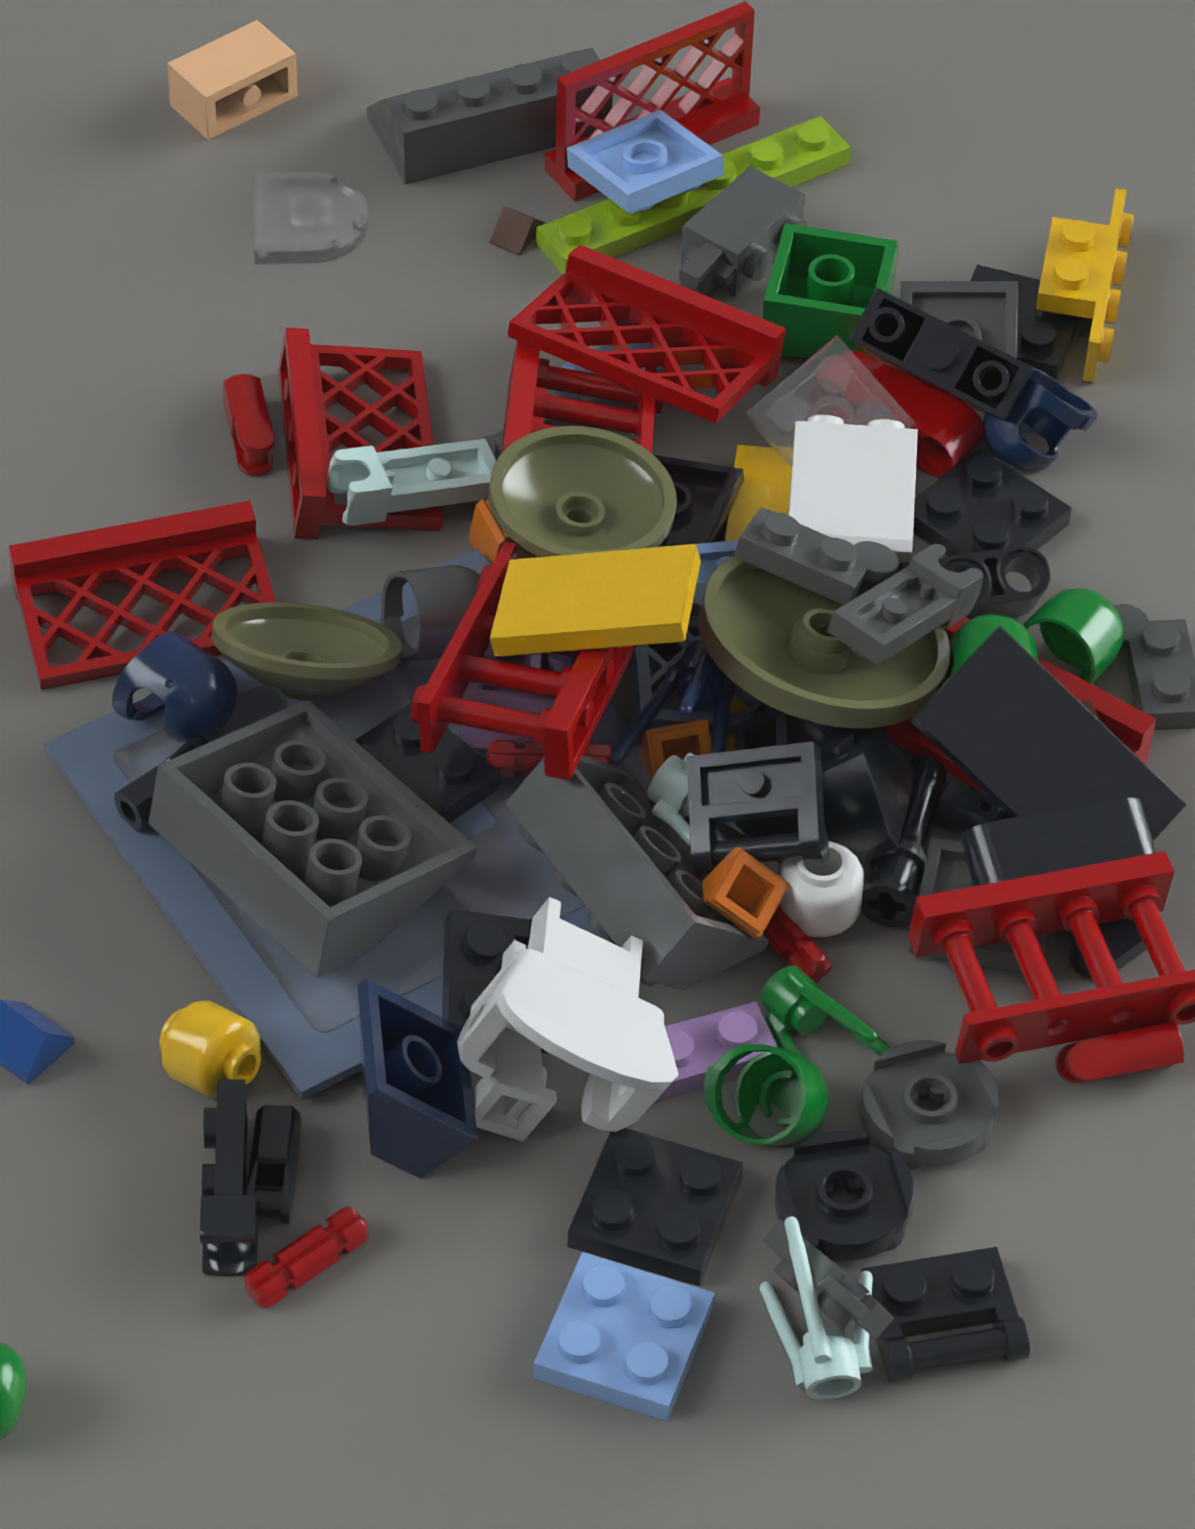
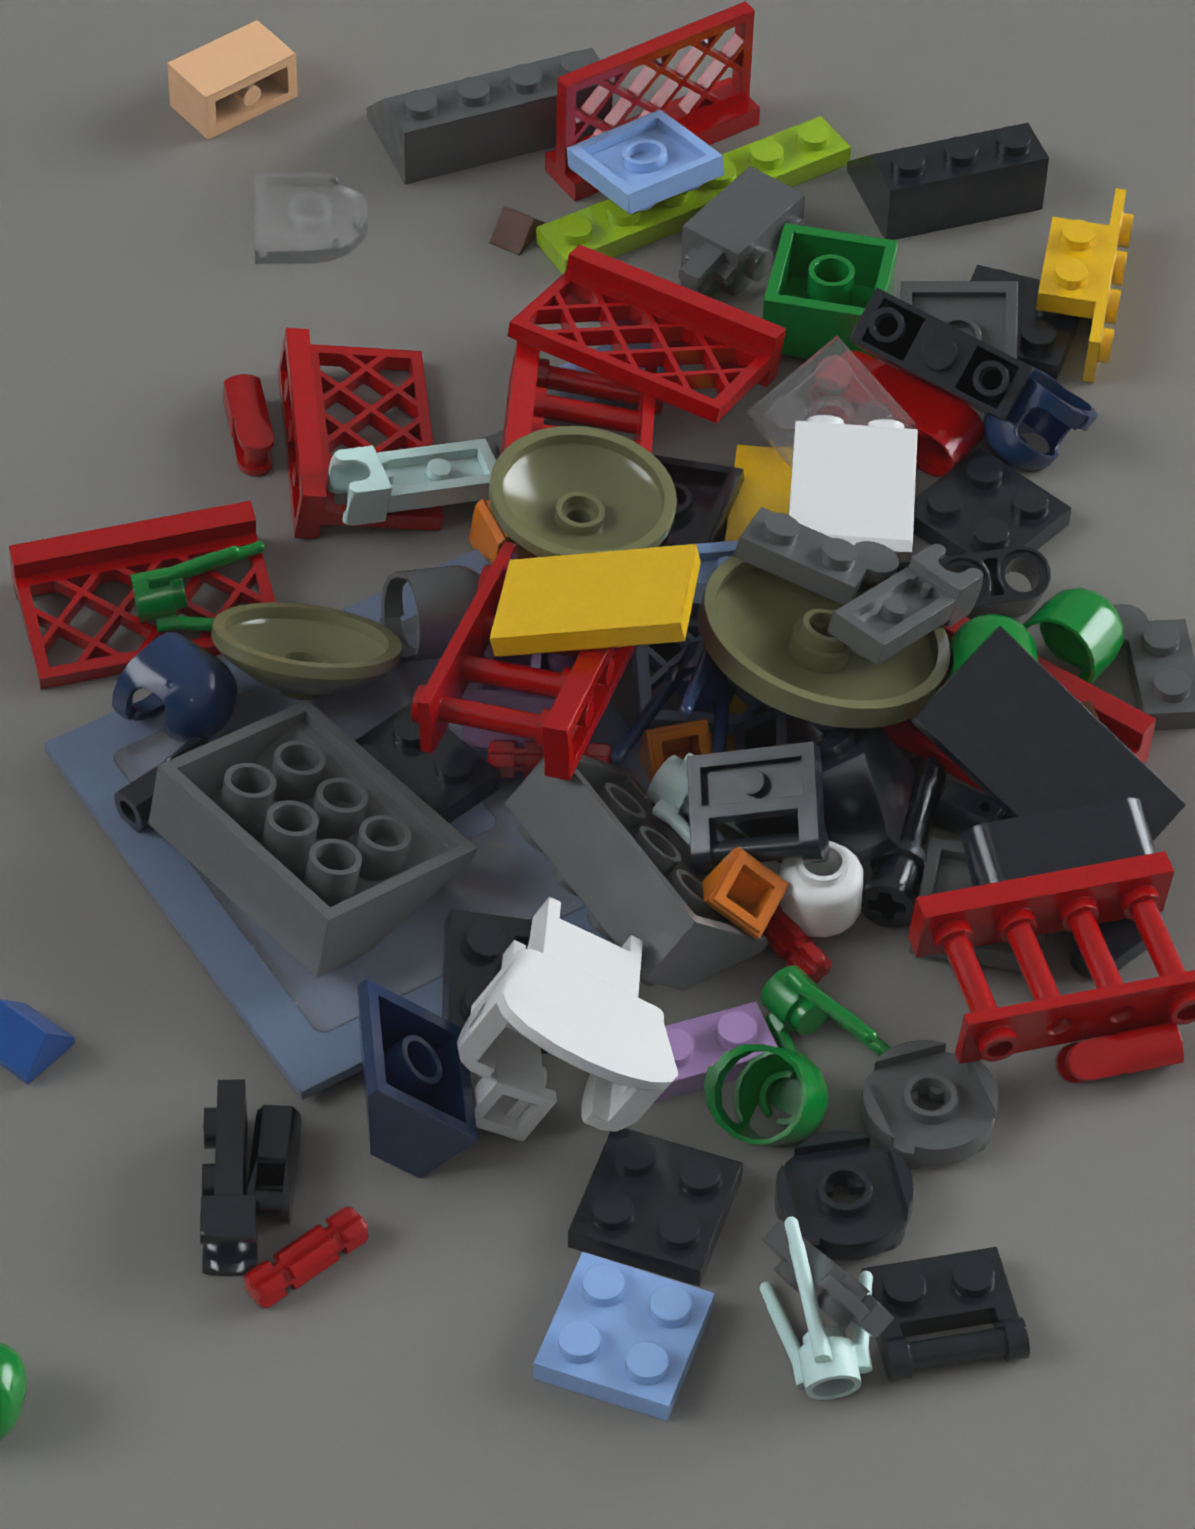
(162, 590): none -> green plant
(208, 1046): yellow head -> none
(953, 181): none -> black slope

